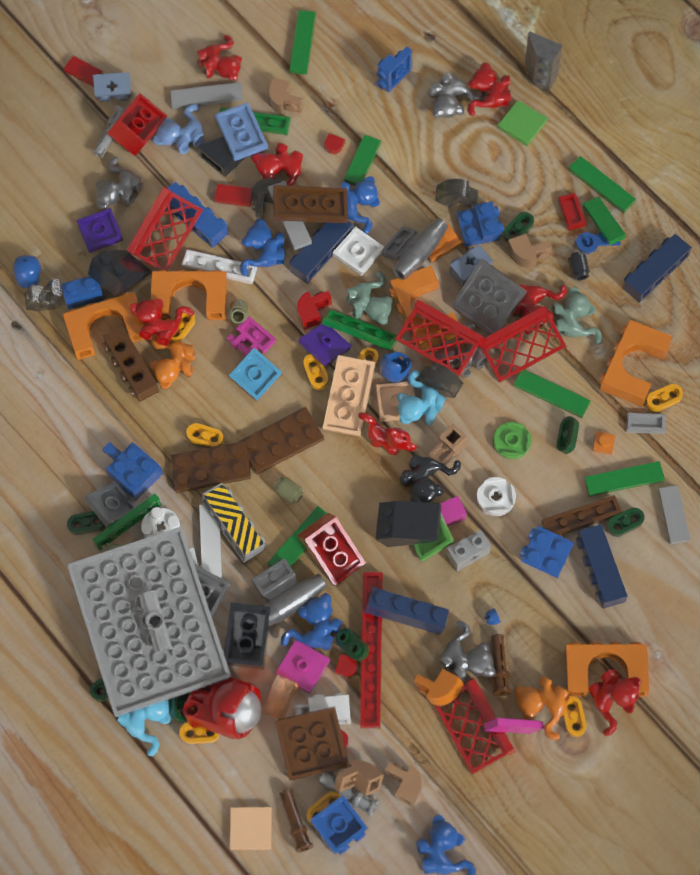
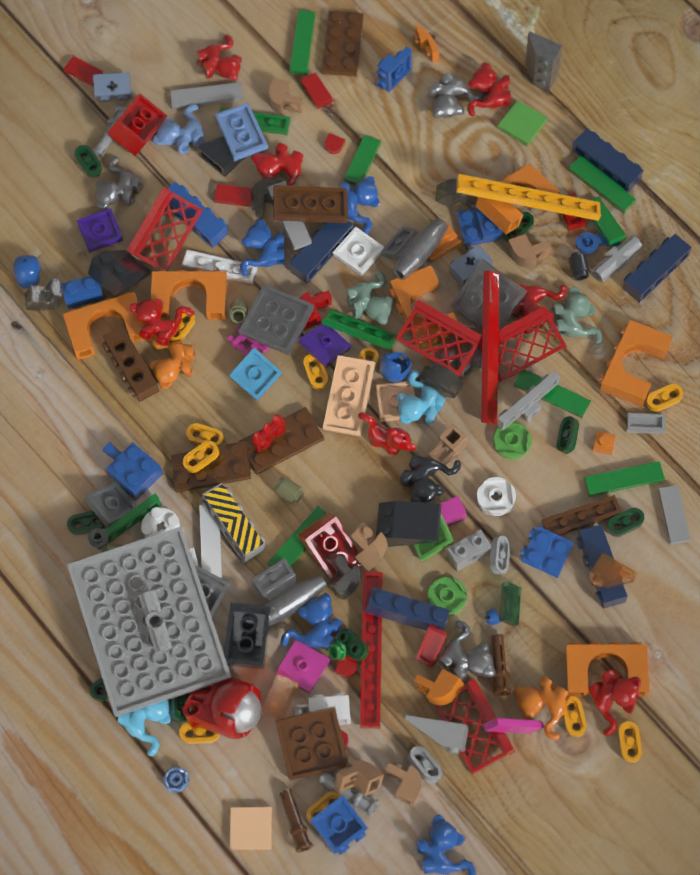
(89, 162): none -> dark green plate
(98, 543): none -> dark grey plate
(171, 775): none -> medium blue plate
(200, 455): none -> light orange plate
(263, 439): none -> red plate
(276, 319): none -> flat silver plate
(316, 90): none -> red tile
(337, 650): none -> green plate
(342, 43): none -> reddish brown plate
(347, 576): none -> clear smoke brick
(372, 546): none -> medium nougat brick
(425, 765): none -> light grey plate
(426, 42): none -> orange slope
(431, 645): none -> red tile
(447, 734): none -> light grey slope
(448, 594): none -> bright green tile
(490, 340): none -> red tile
(500, 555): none -> light grey plate
(506, 215): none -> orange arch
(510, 604): none -> clear green plate
(528, 197): none -> light orange plate
(528, 404): none -> light grey plate
(607, 159): none -> dark blue brick
(611, 573): none -> clear orange slope
(616, 258): none -> light grey piece
(630, 742): none -> light orange plate

